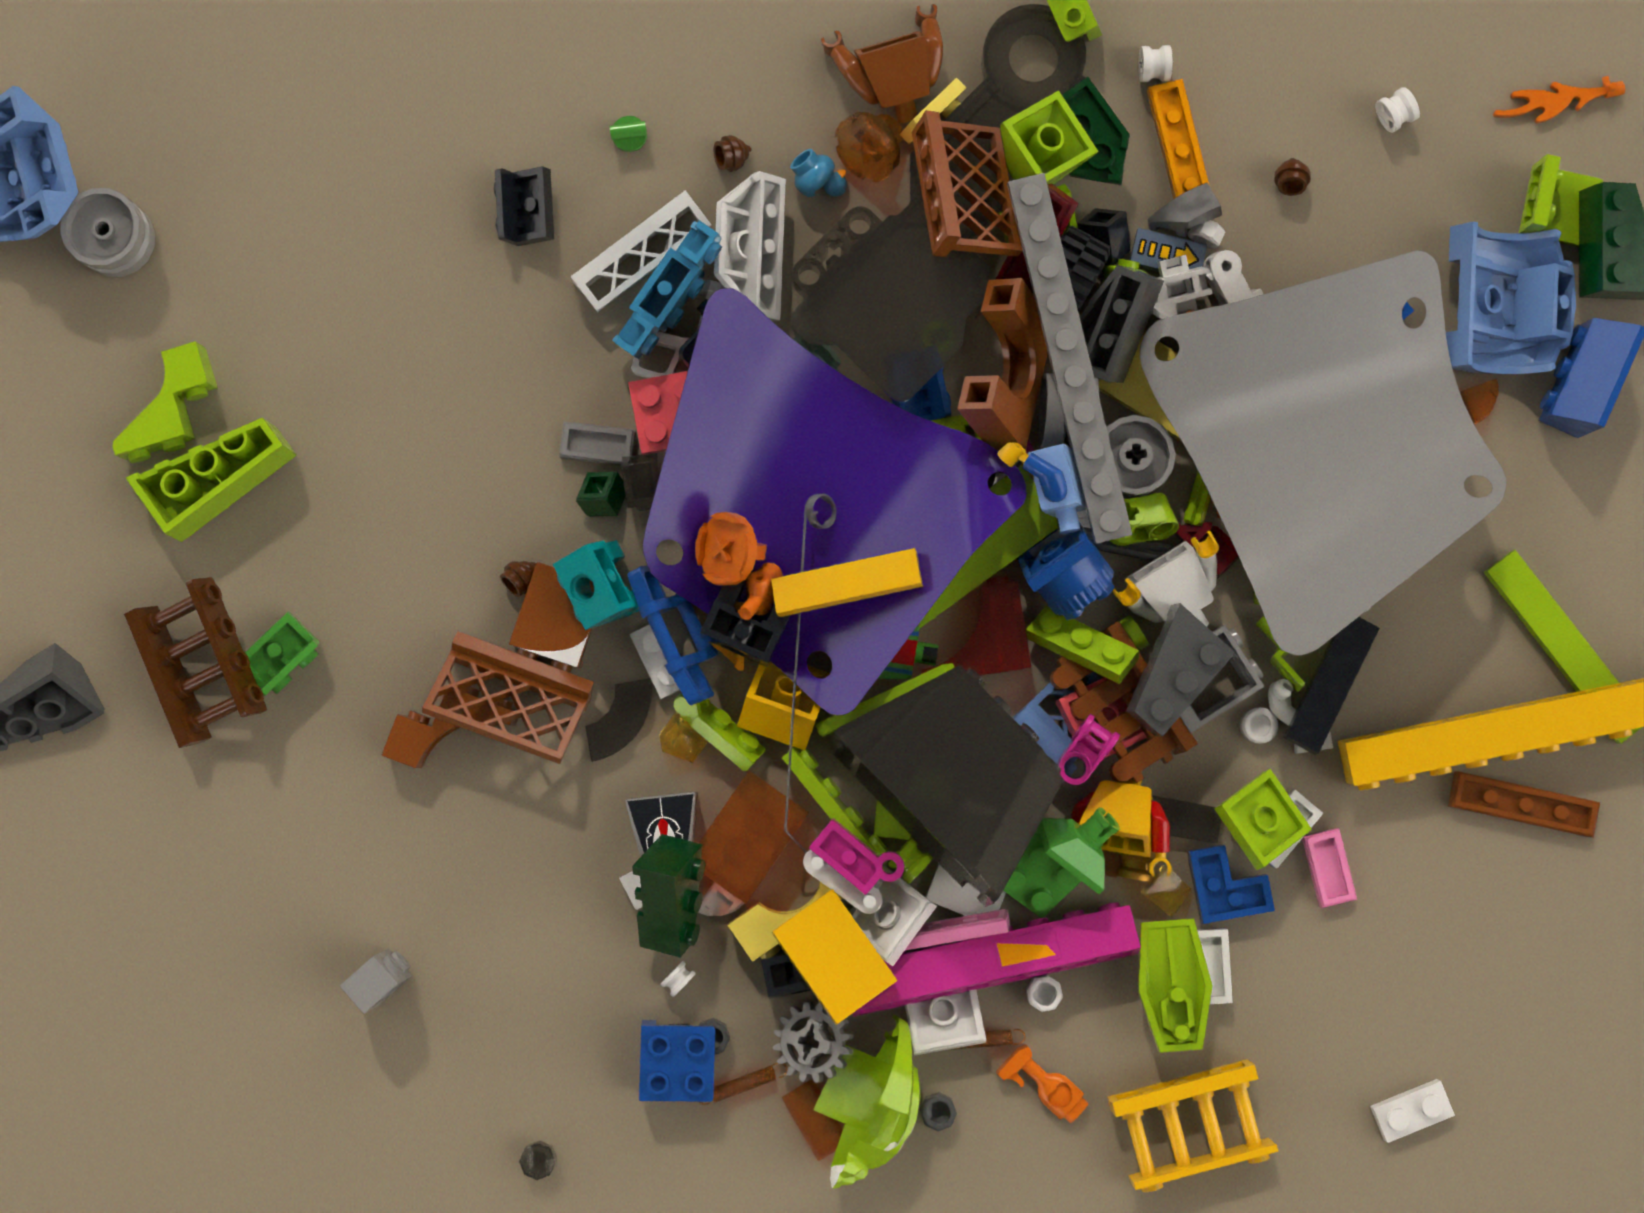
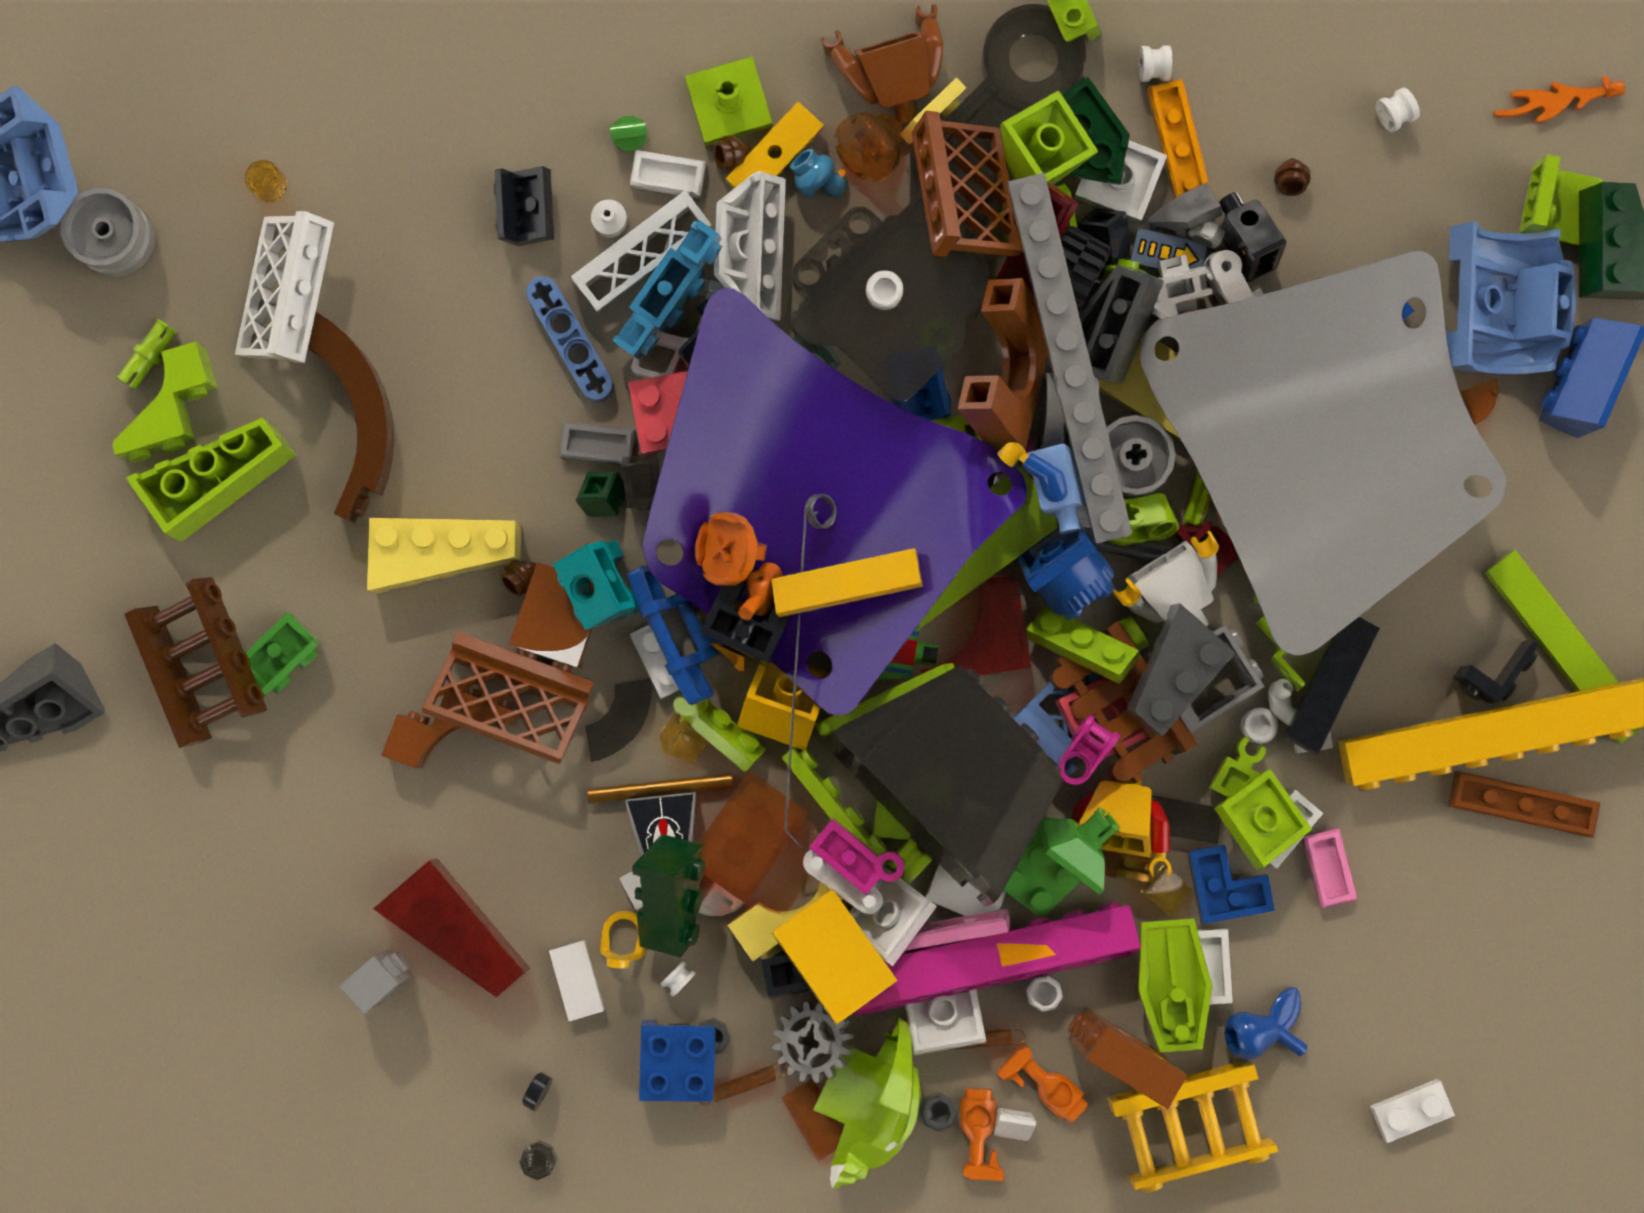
(146, 354): none -> lime pin
(261, 174): none -> clear yellow wheel
(299, 281): none -> white fence
(371, 412): none -> reddish brown arch
(429, 549): none -> light yellow wedge
(451, 925): none -> clear red wedge
(537, 1091): none -> black tile
(573, 337): none -> medium blue beam
(576, 980): none -> white tile
(612, 225): none -> white tile
(613, 959): none -> yellow piece
(660, 788): none -> pearl gold bar
(667, 174): none -> white tile
(729, 100): none -> lime tile
(788, 137): none -> yellow tile
(884, 290): none -> white tile
(977, 1123): none -> orange piece
(1014, 1124): none -> white slope
(1126, 1057): none -> dark orange arch
(1139, 179): none -> white plate
(1236, 773): none -> lime plate
(1251, 236): none -> black torso
(1252, 1034): none -> blue piece
(1478, 685): none -> black bracket

